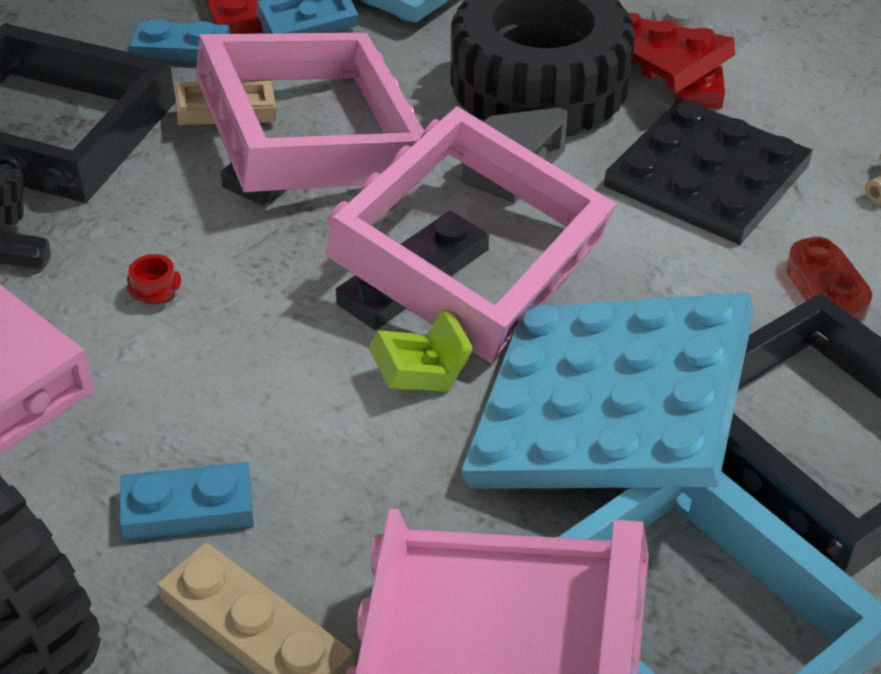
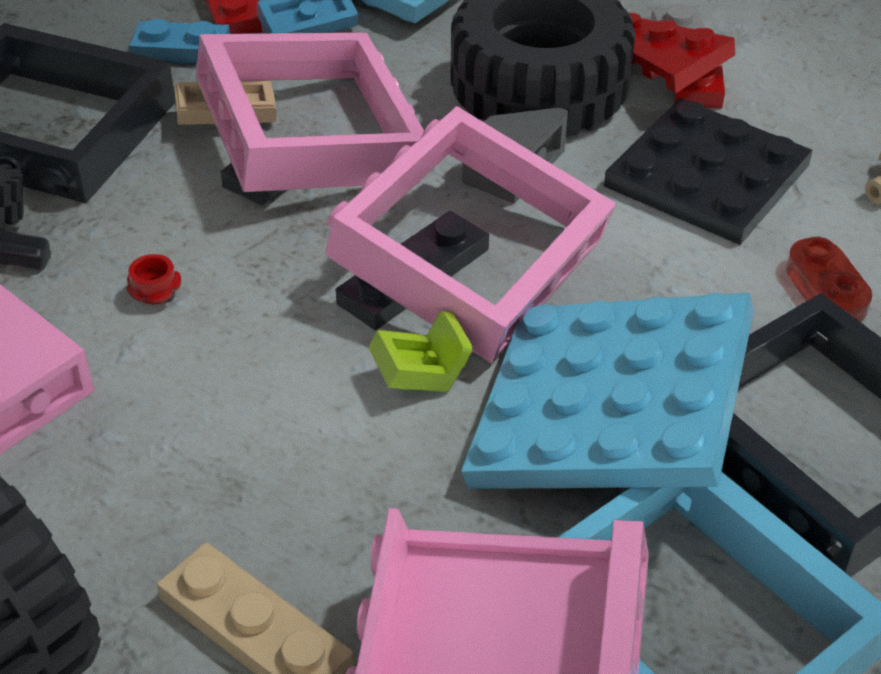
(186, 501): dark azure plate -> none

